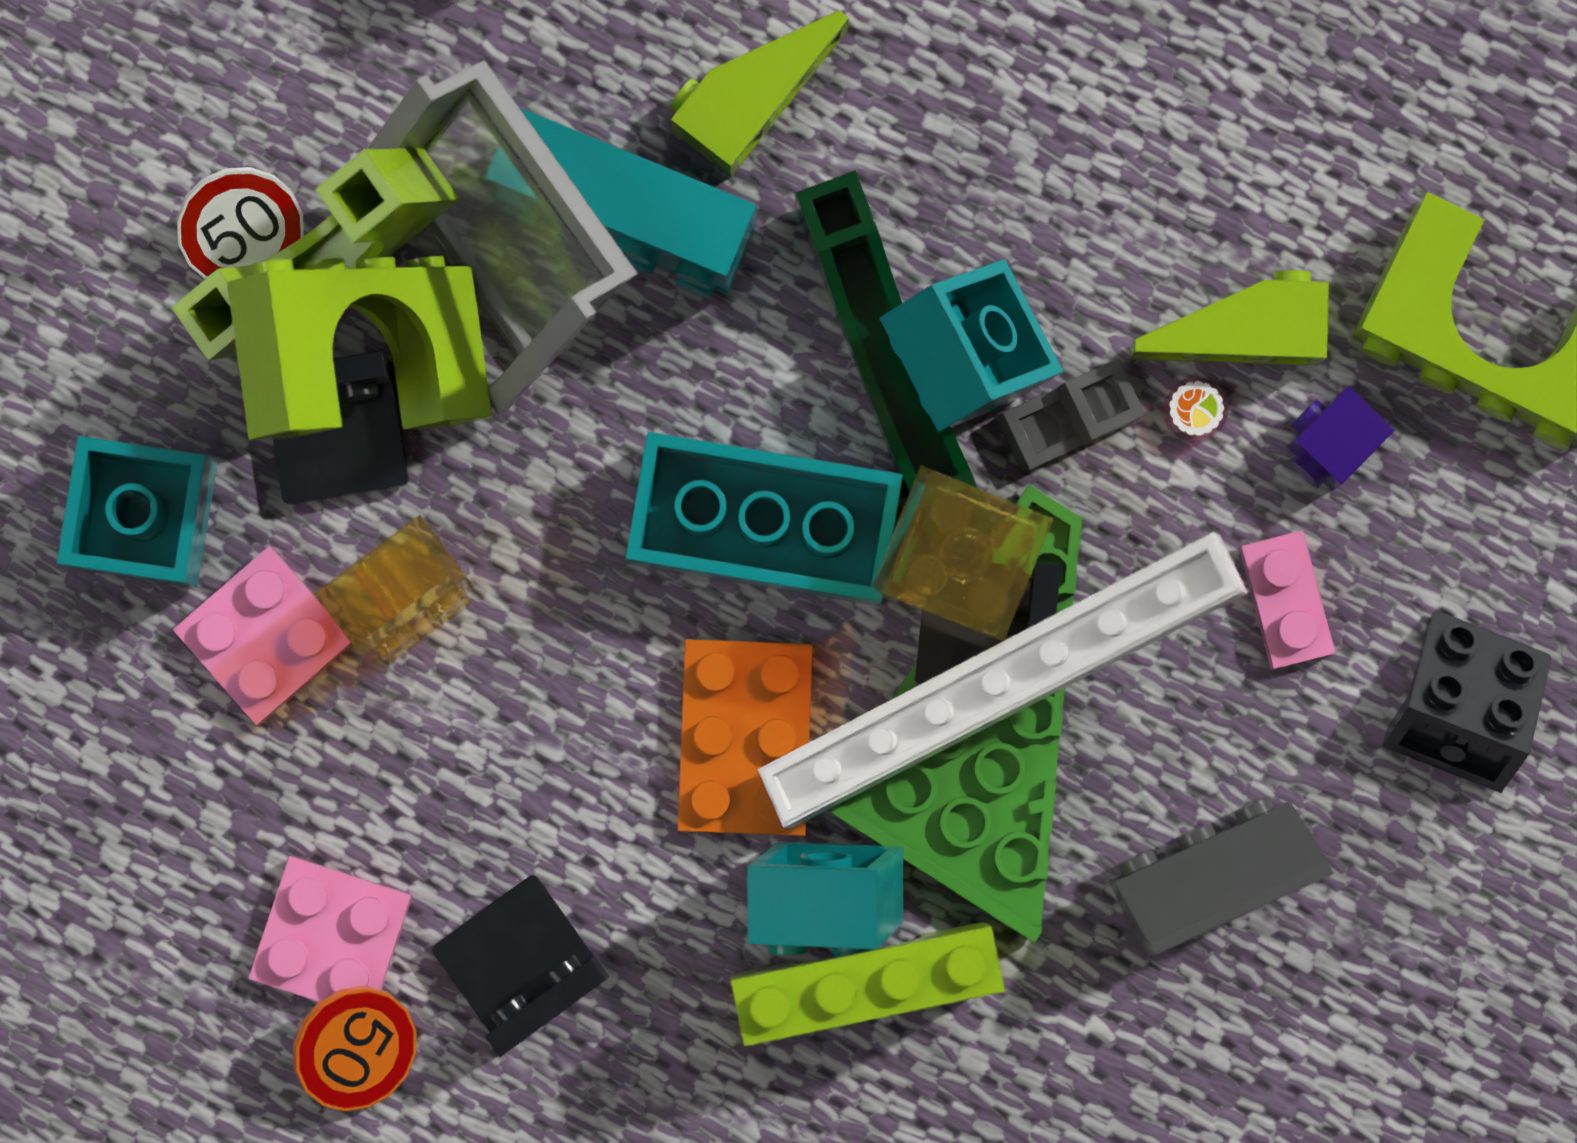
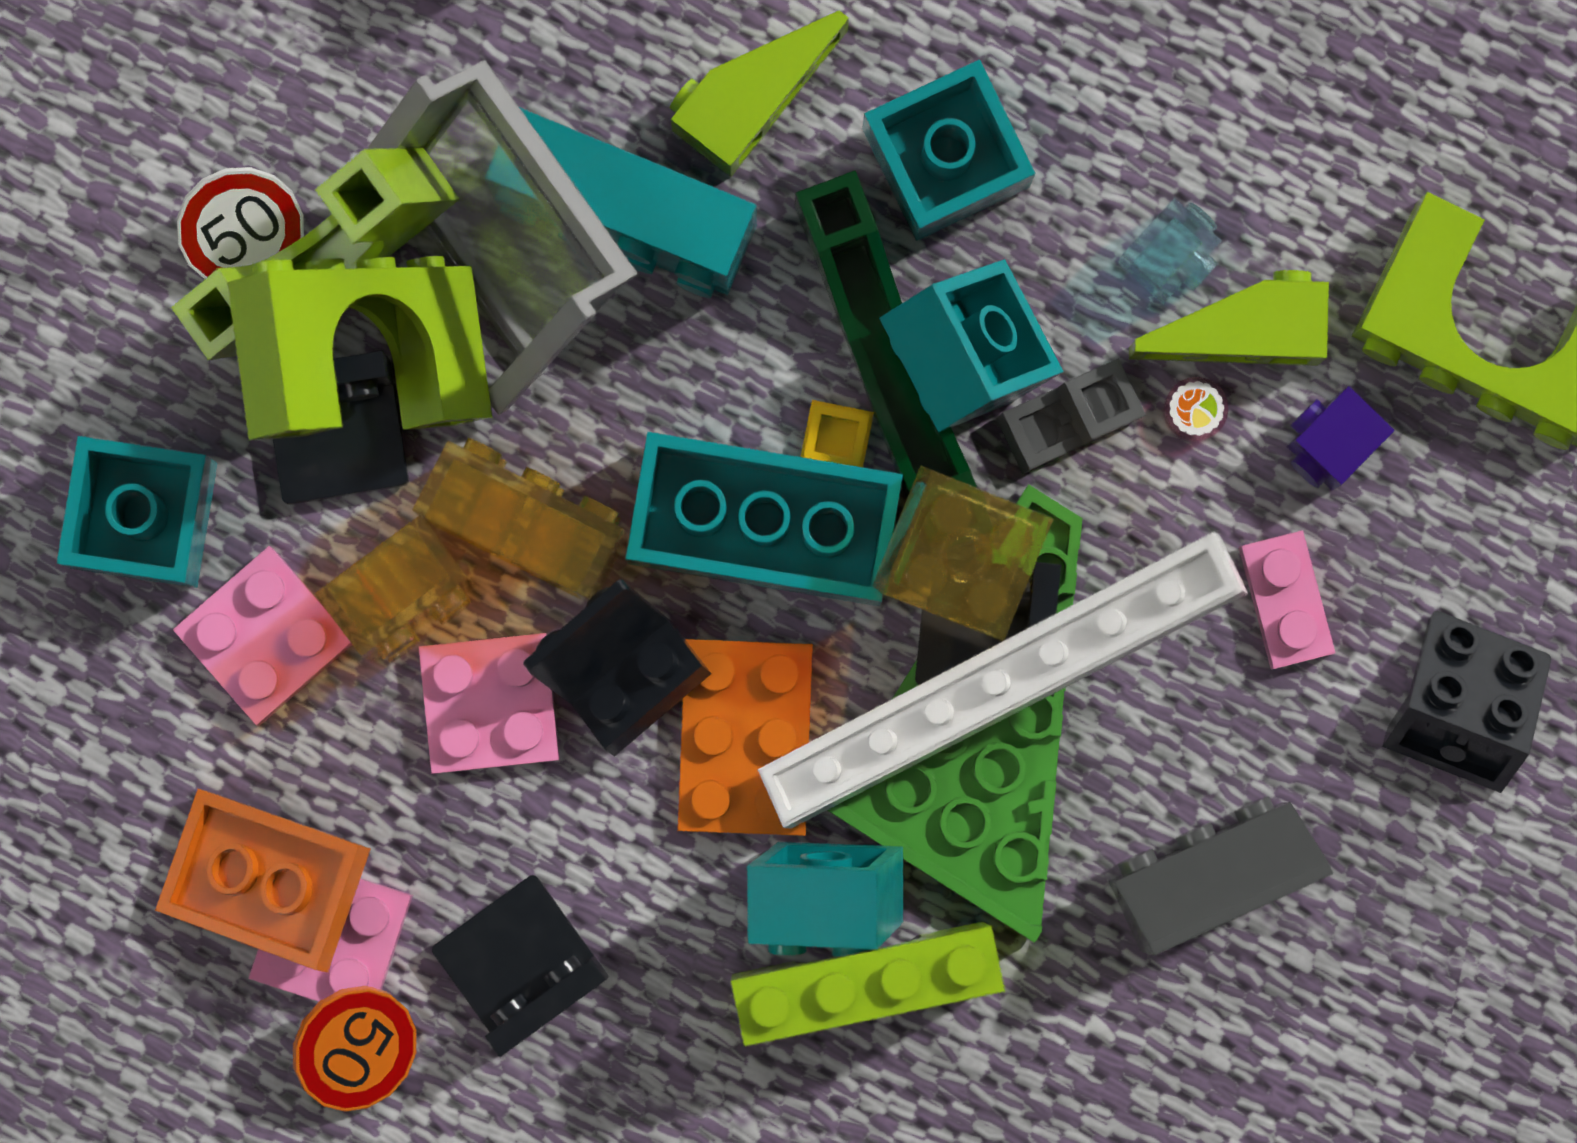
(263, 880): none -> orange plate
(486, 705): none -> bright pink plate
(522, 519): none -> clear yellow brick
(618, 665): none -> black bracket
(837, 434): none -> yellow tile
(948, 150): none -> teal brick
(1173, 251): none -> clear light blue brick

